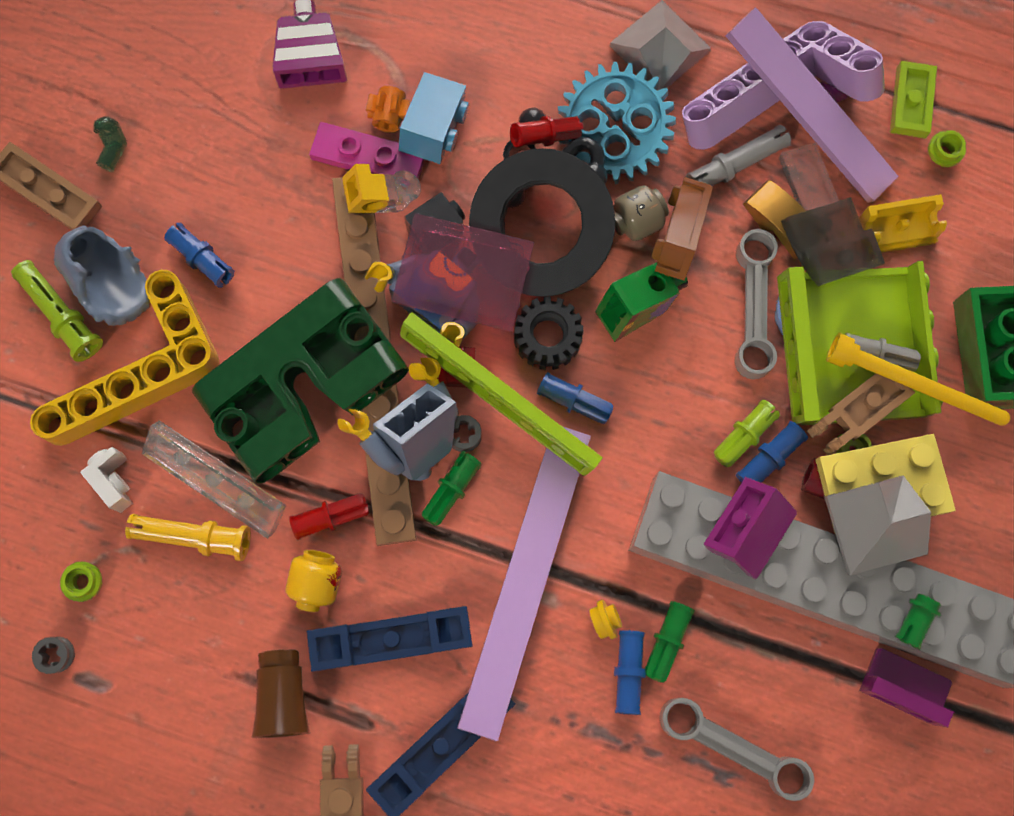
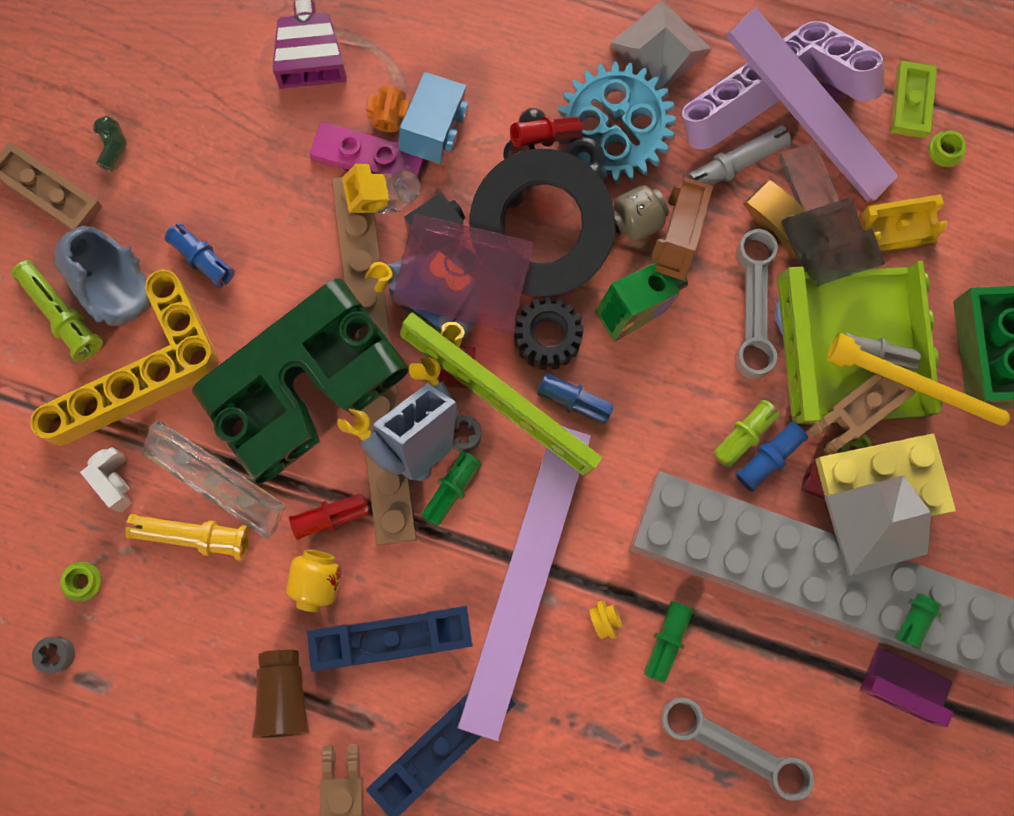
(629, 672): blue pin -> none
(751, 526): magenta panel -> none

